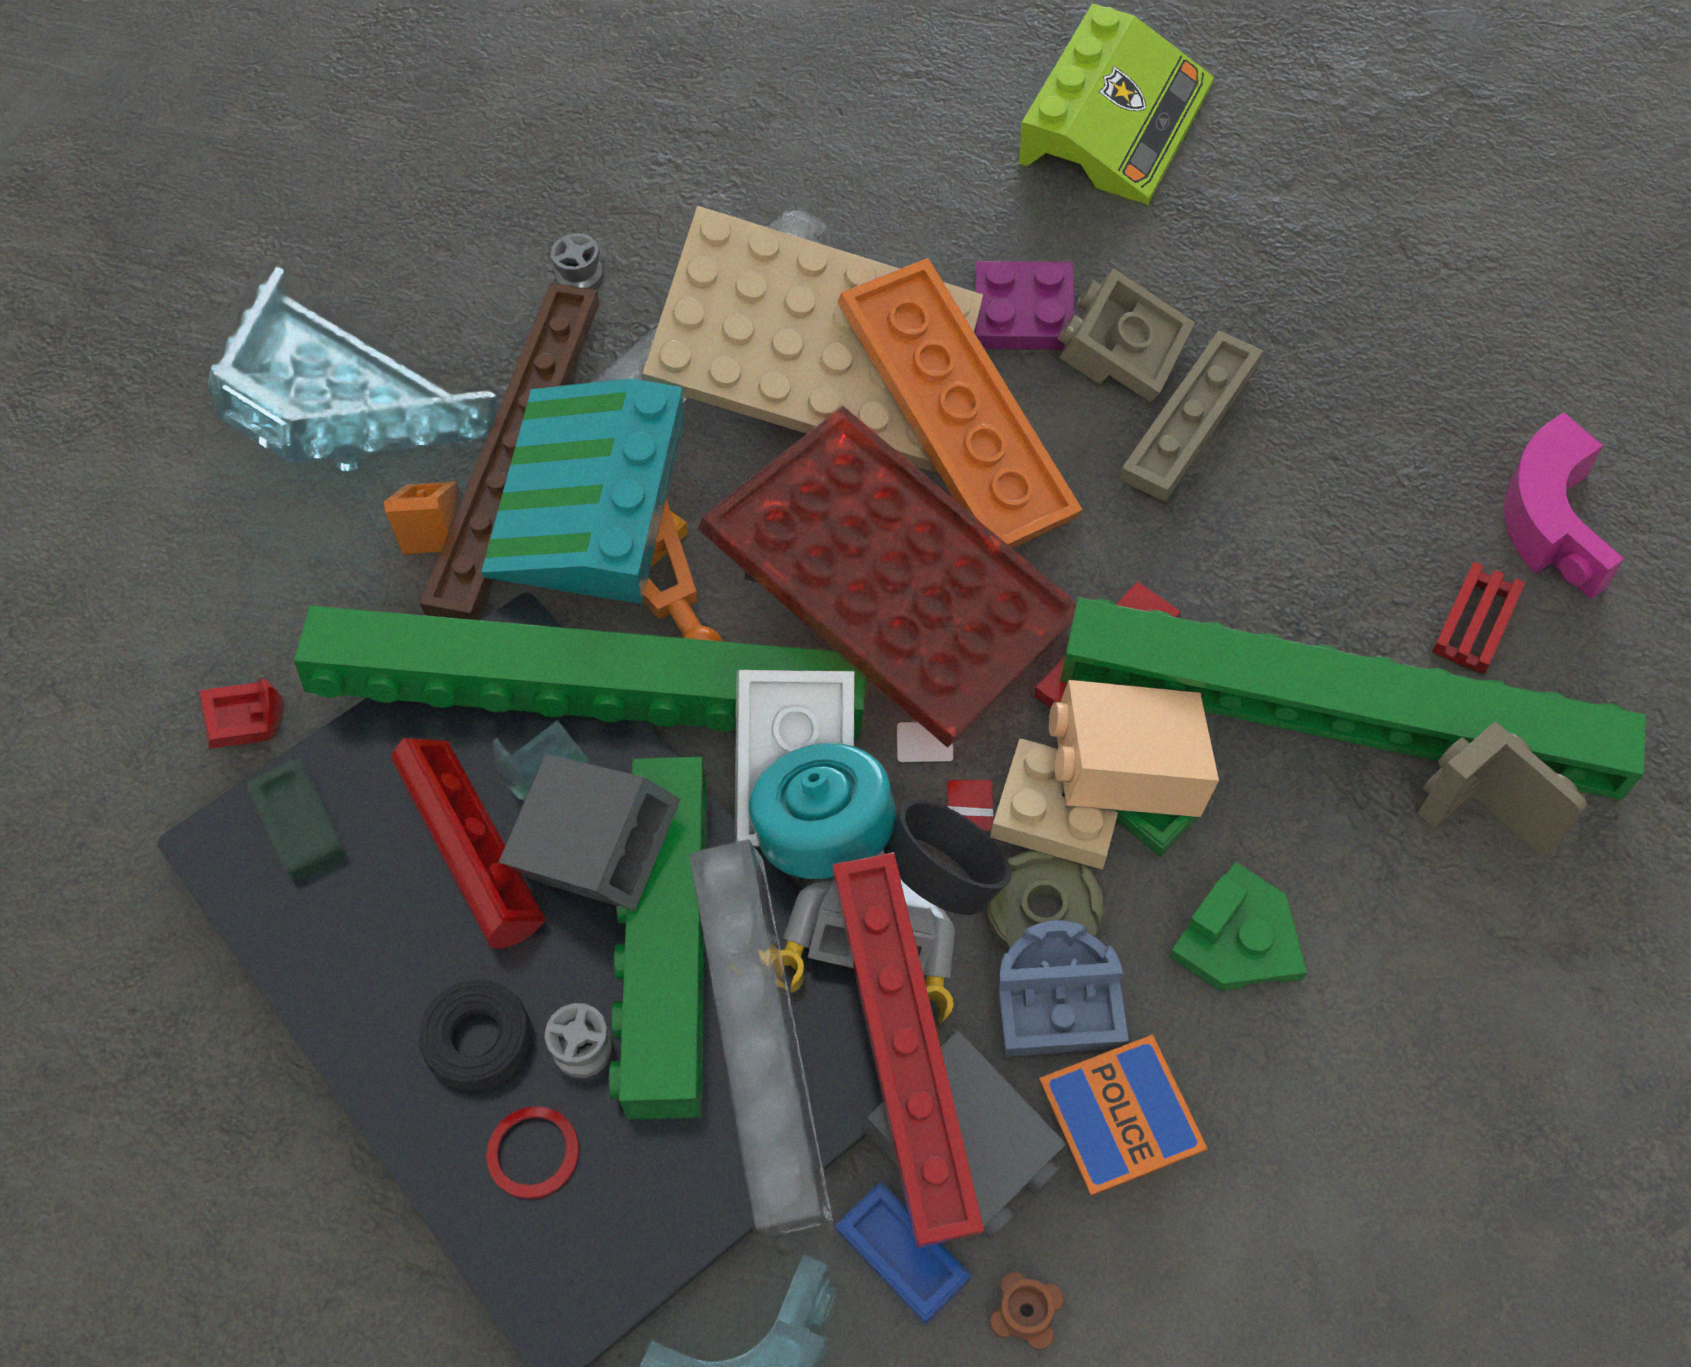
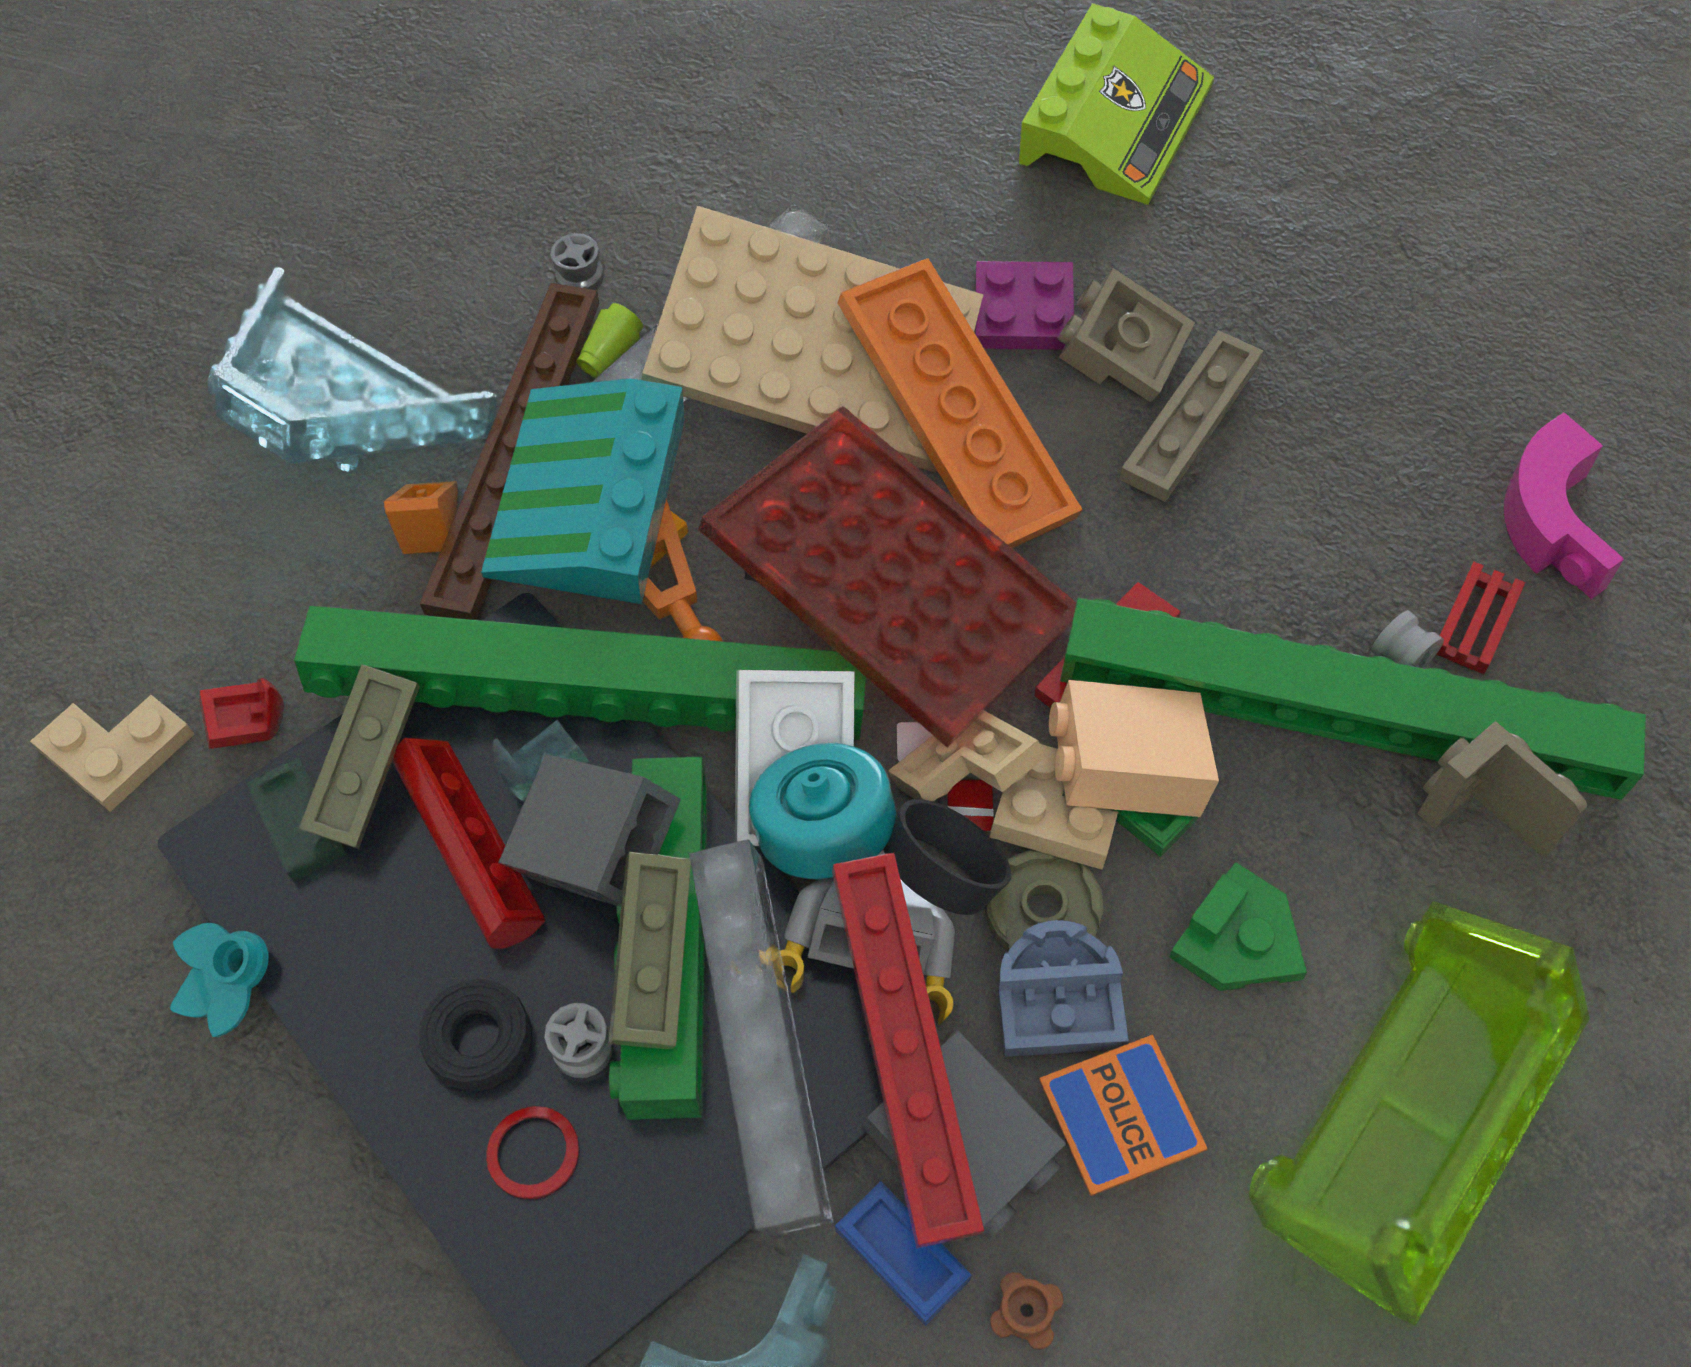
(114, 761): none -> tan plate
(218, 982): none -> teal plate
(359, 756): none -> olive plate
(609, 339): none -> lime cone
(650, 951): none -> olive plate
(986, 749): none -> tan plate
(1407, 642): none -> light grey wheel
(1428, 1109): none -> clear neon green windscreen

